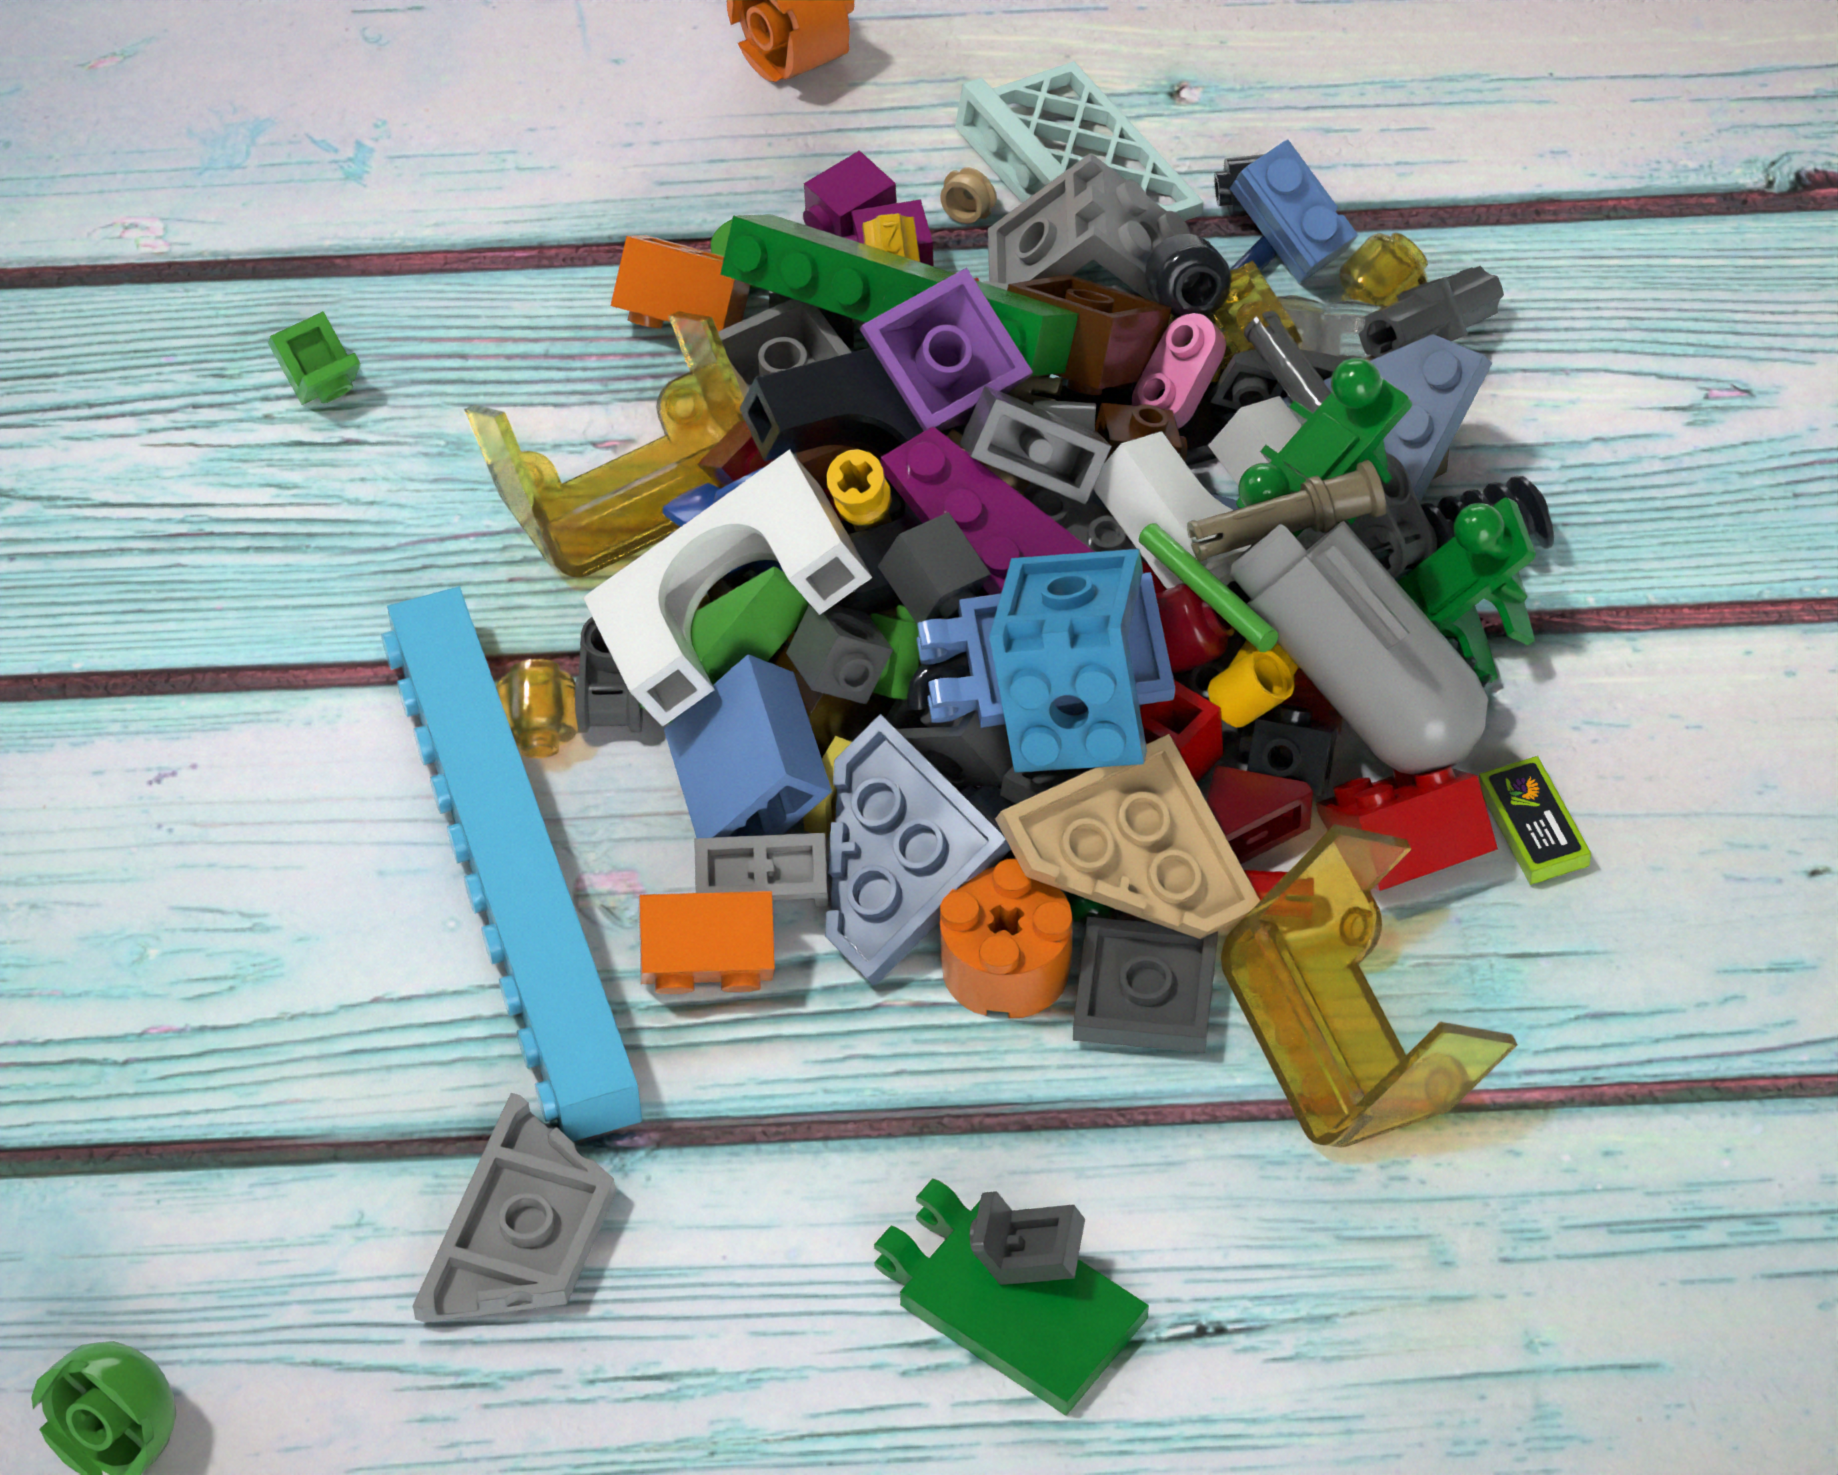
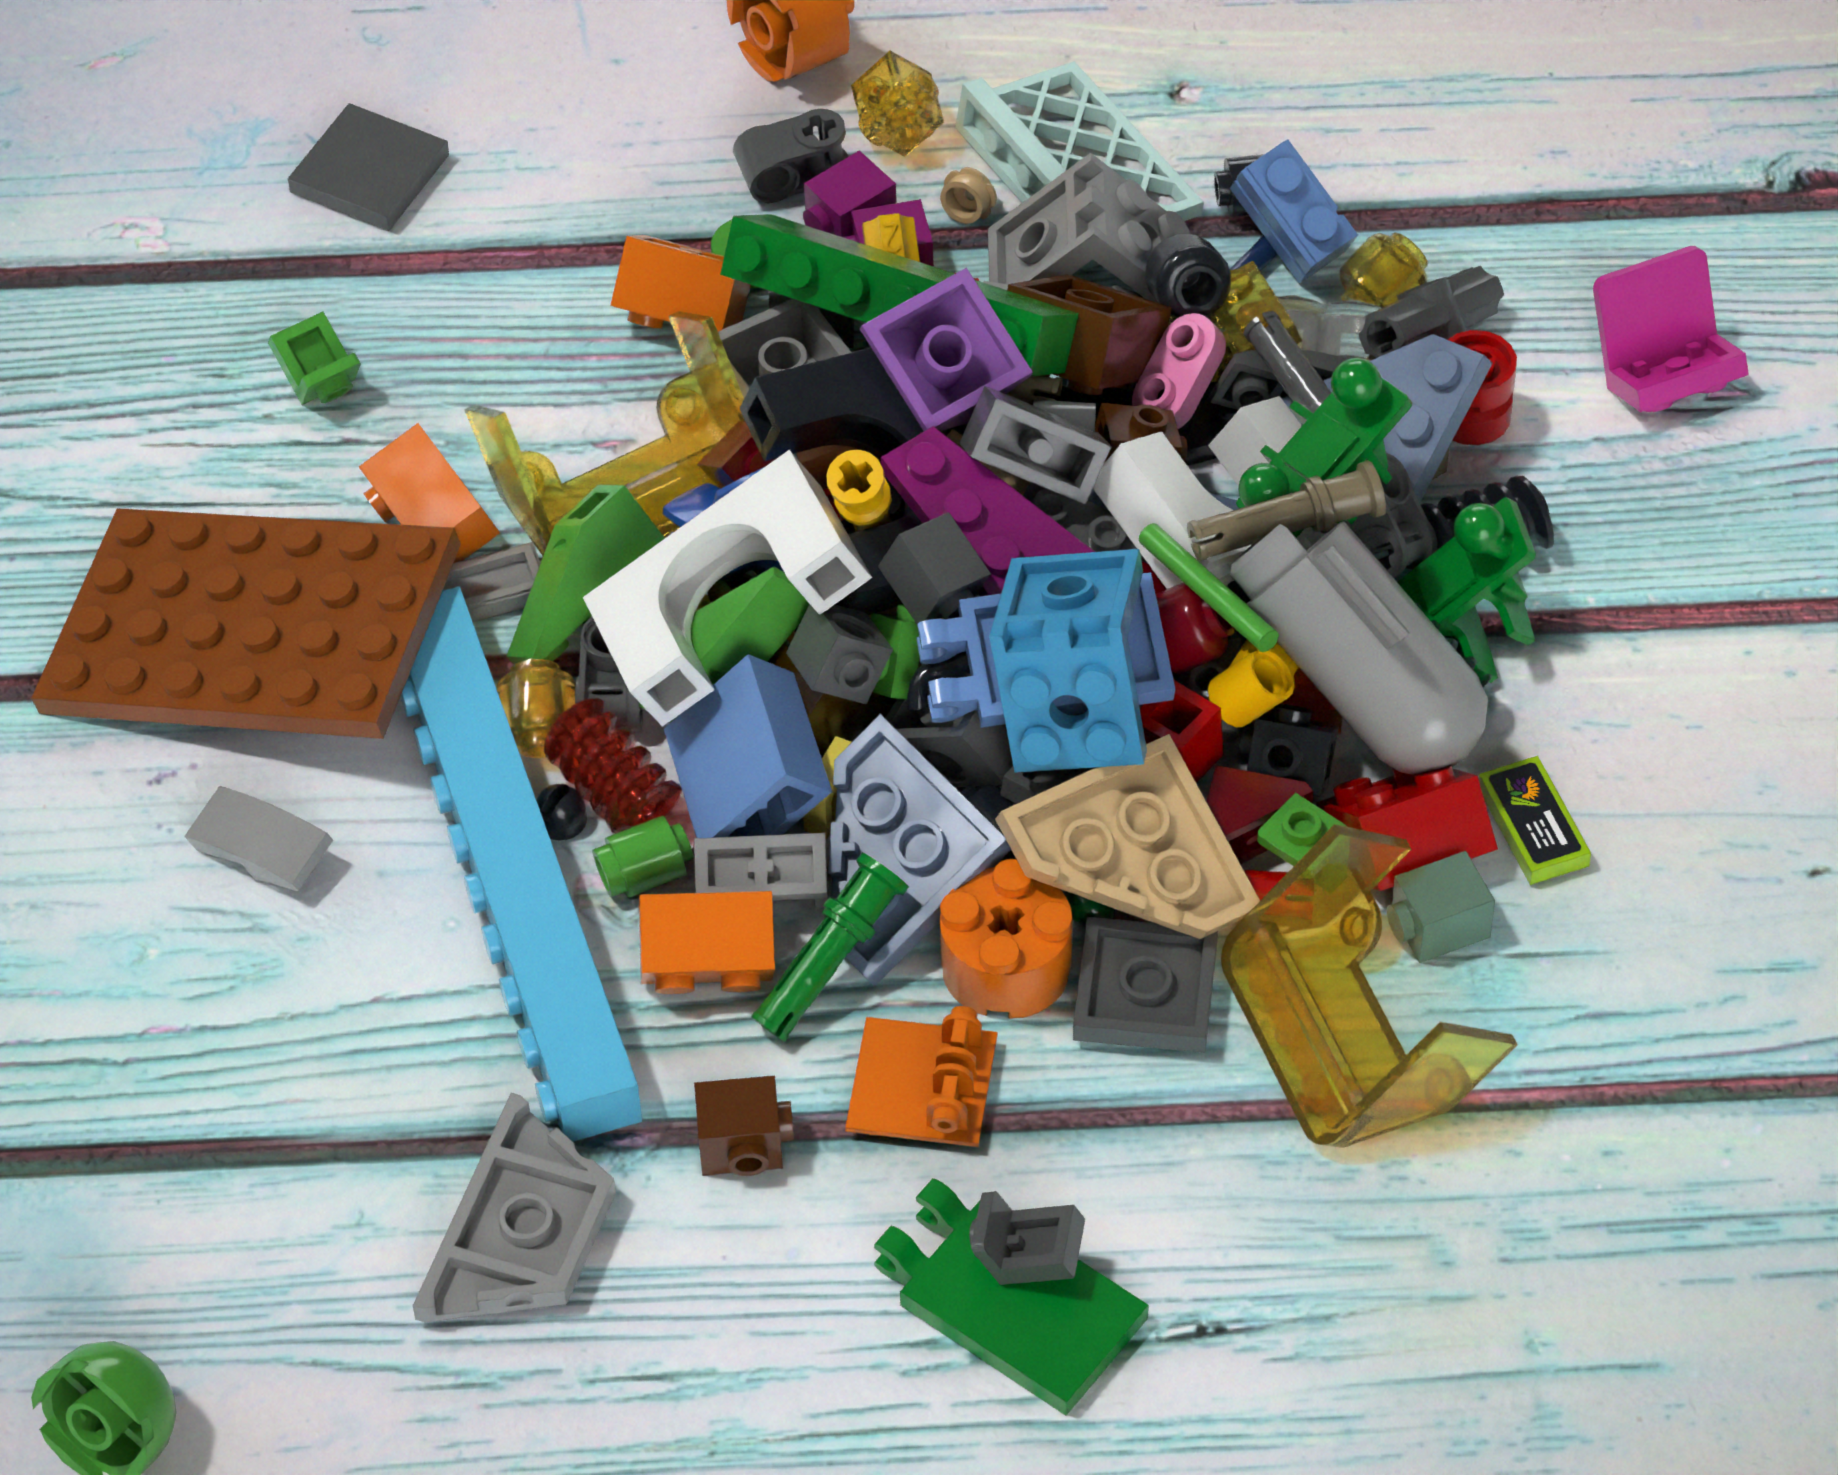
(248, 622): none -> dark orange plate
(260, 837): none -> light grey slope
(368, 166): none -> dark grey tile
(423, 490): none -> orange brick
(496, 581): none -> light grey tile
(569, 814): none -> black hinge
(583, 552): none -> bright green slope
(609, 767): none -> clear red piece
(643, 857): none -> bright green brick
(741, 1125): none -> reddish brown brick
(786, 153): none -> dark grey piece
(846, 922): none -> green pin
(897, 104): none -> clear yellow brick
(923, 1079): none -> orange hinge
(1295, 829): none -> bright green bracket
(1441, 907): none -> sand green brick
(1492, 406): none -> red wheel
(1663, 332): none -> dark pink bracket

